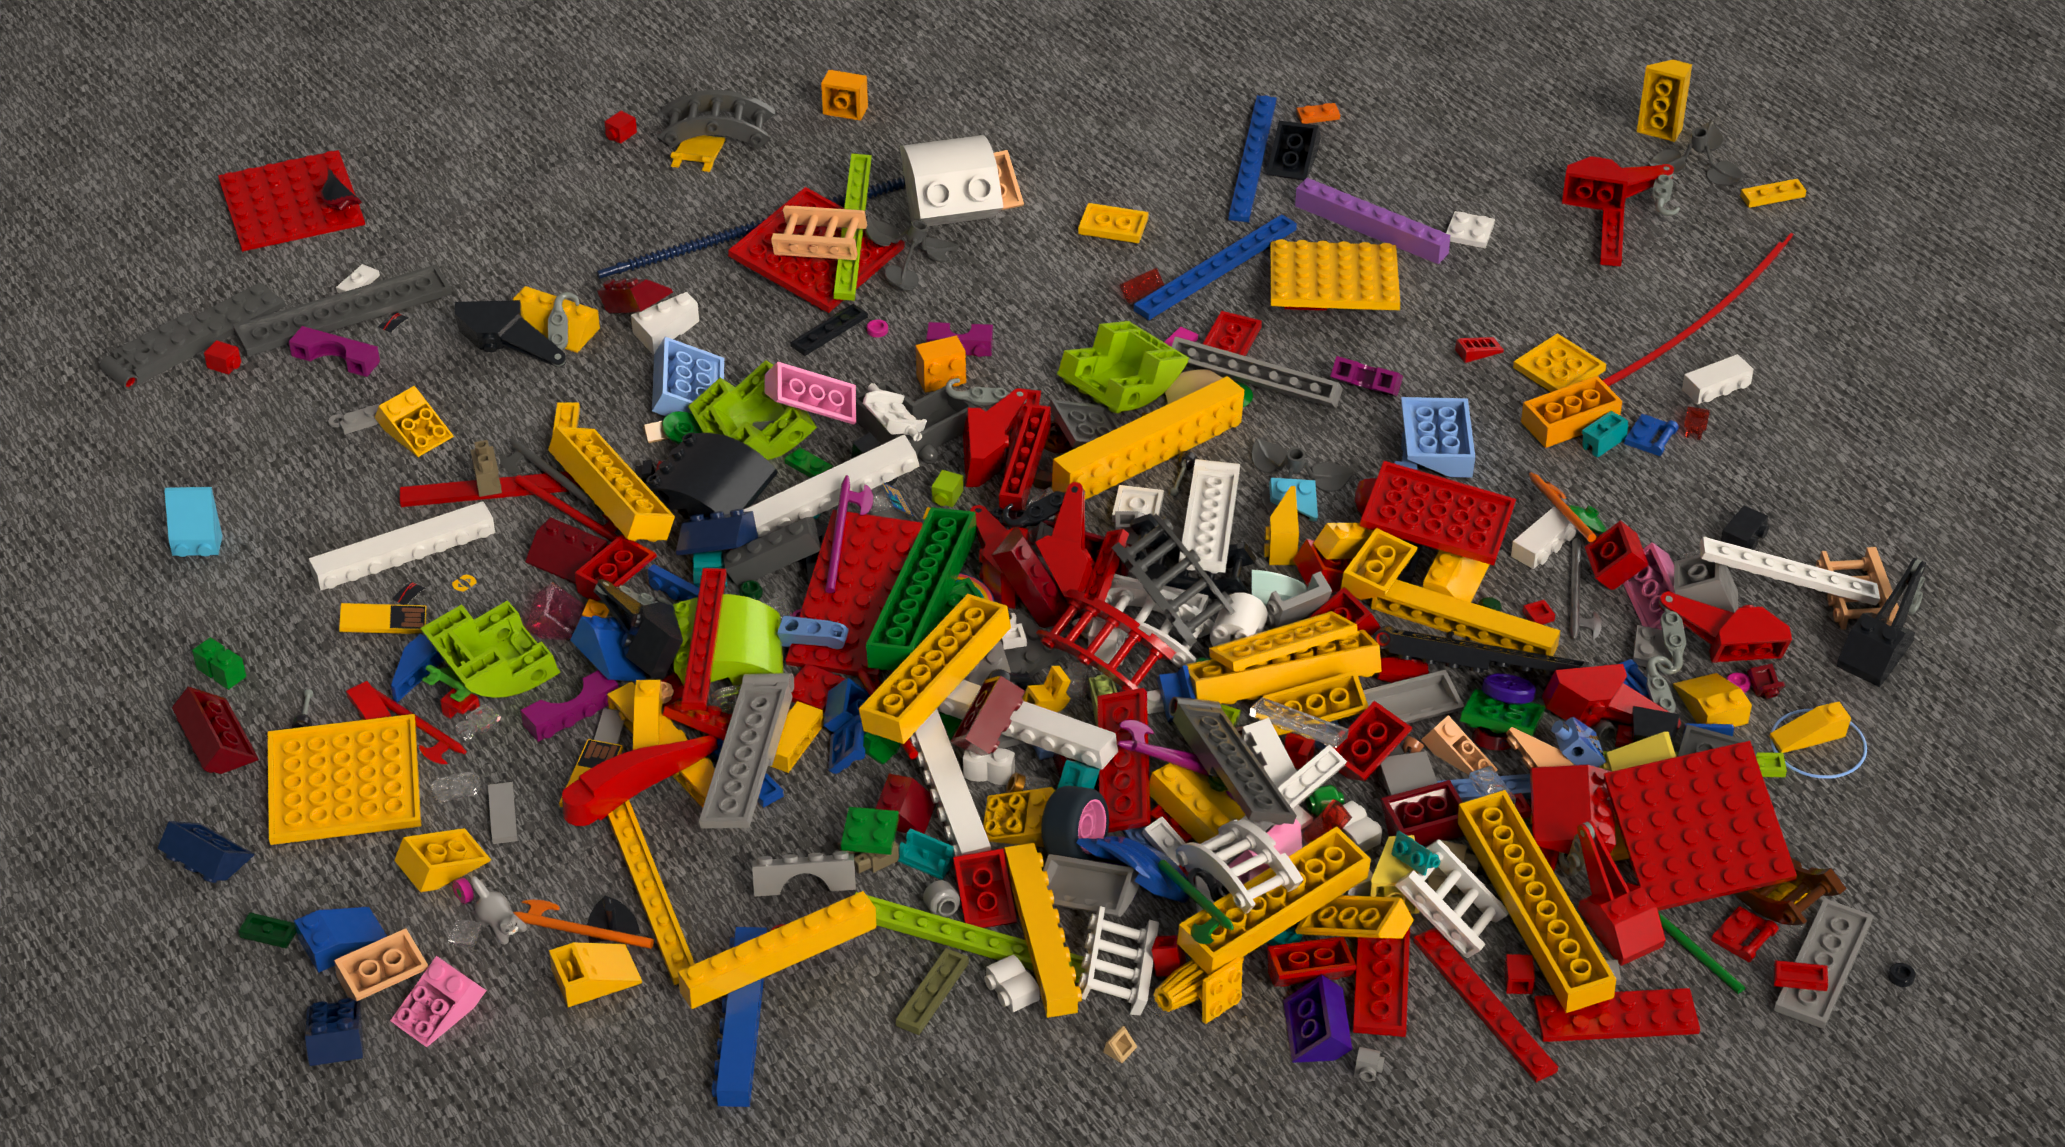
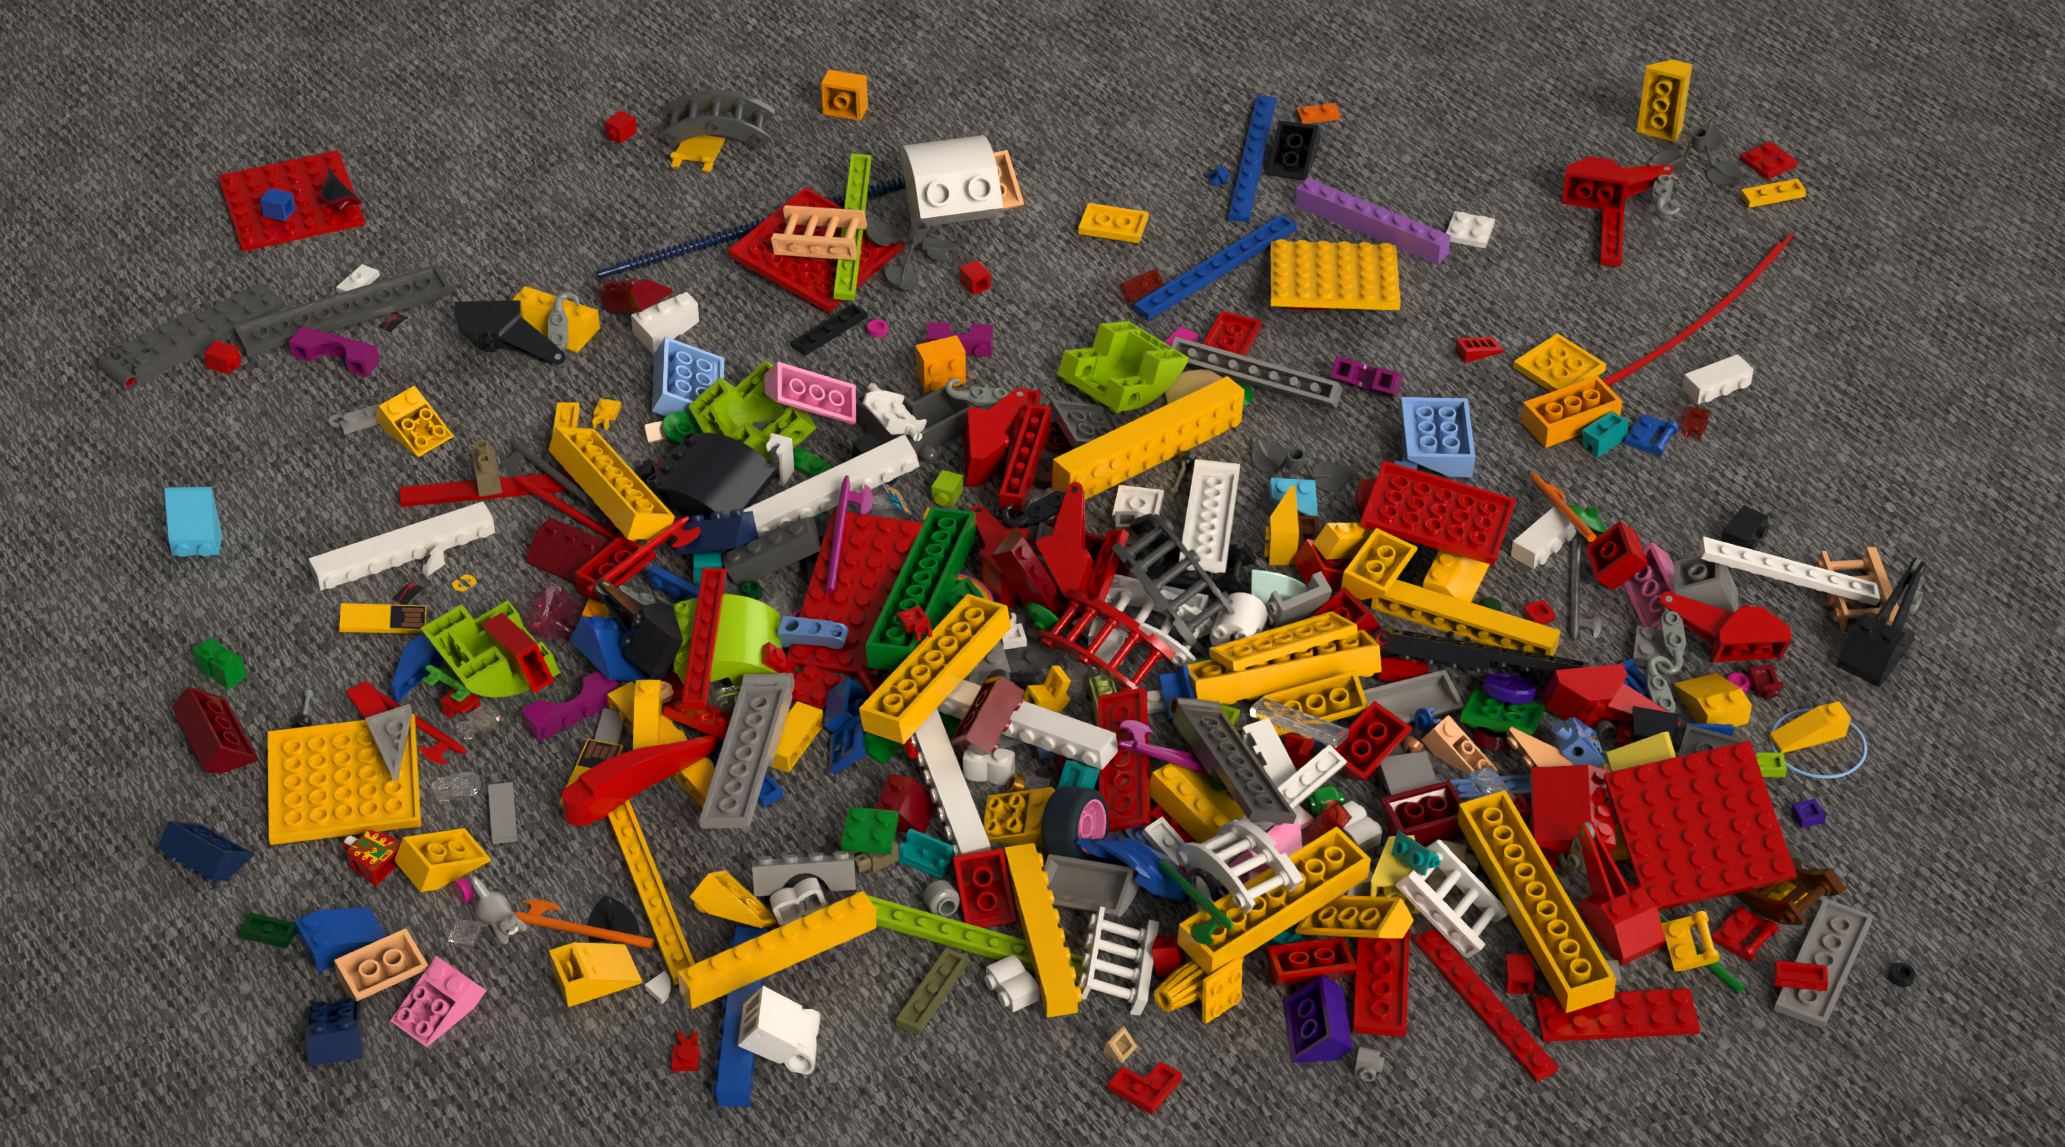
(277, 204): none -> blue brick
(372, 855): none -> torso
(390, 736): none -> light grey wing
(435, 561): none -> white tile
(519, 651): none -> red slope
(606, 411): none -> yellow plate
(659, 987): none -> white tile
(683, 538): none -> red piece
(686, 1054): none -> red plate
(727, 898): none -> yellow slope
(776, 659): none -> red plate
(780, 1030): none -> white piece
(781, 456): none -> white hinge
(800, 900): none -> white brick
(915, 621): none -> red plate
(975, 277): none -> red brick
(1042, 617): none -> green dish
(1145, 1092): none -> red plate
(1219, 175): none -> blue plate
(1307, 529): none -> reddish brown plate
(1424, 719): none -> blue plate
(1681, 942): none -> yellow plate
(1768, 160): none -> red plate
(1808, 813): none -> dark purple plate

